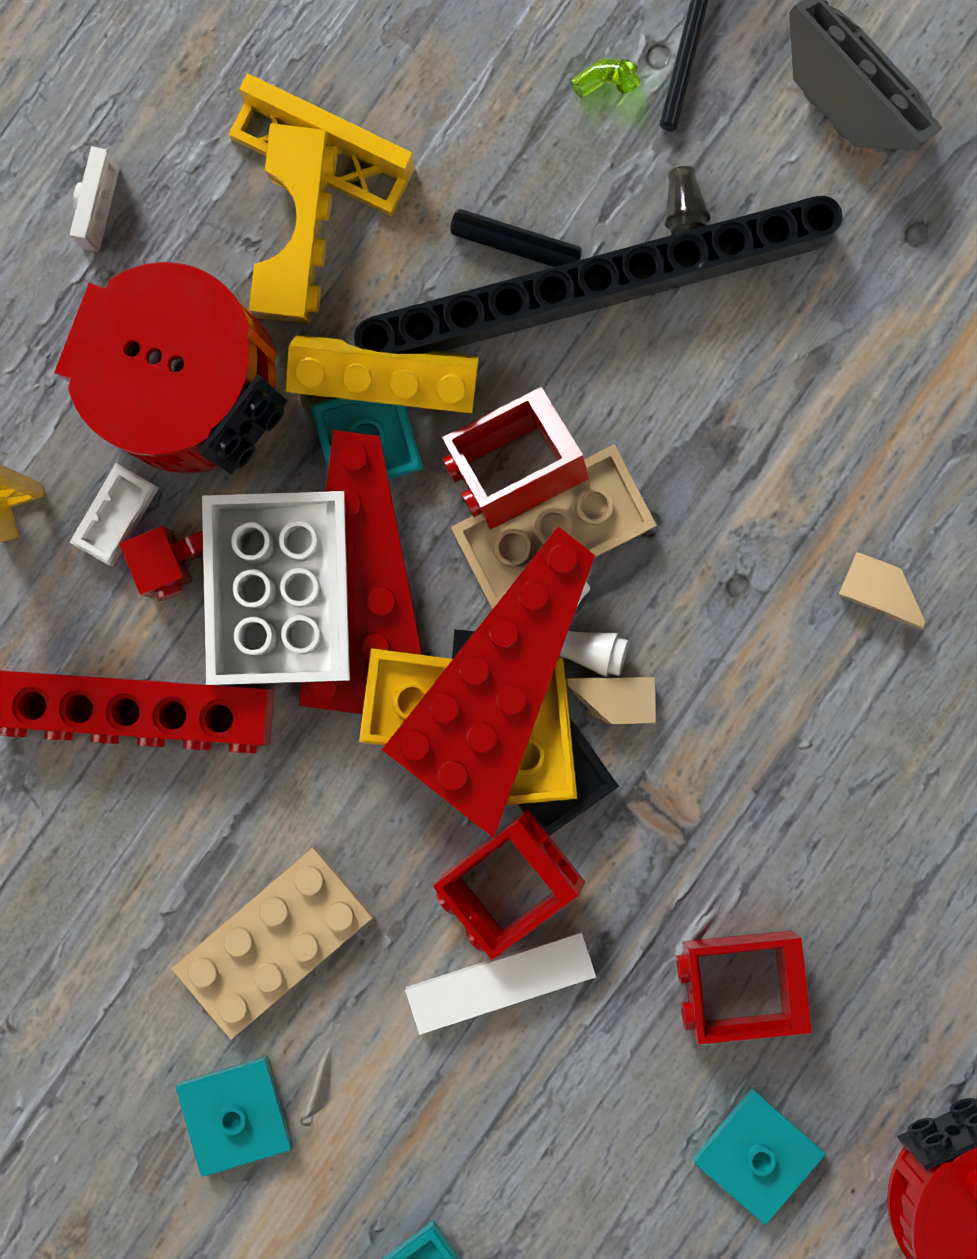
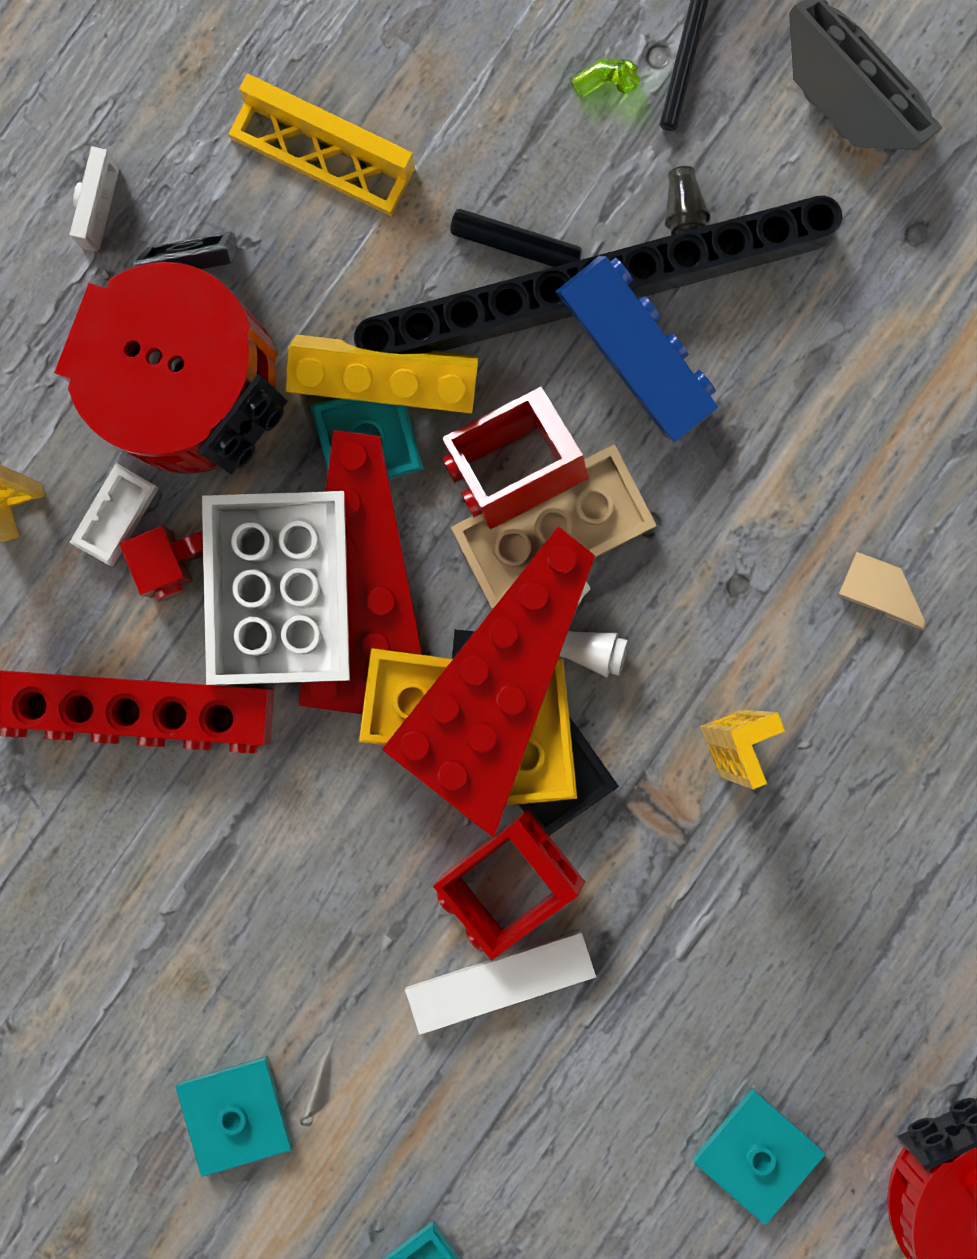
(196, 252): none -> black tile
(272, 942): tan plate -> none
(285, 284): yellow arch -> none
(617, 699): tan slope -> none
(637, 347): none -> blue brick
(732, 740): none -> yellow fence
(792, 984): red window -> none

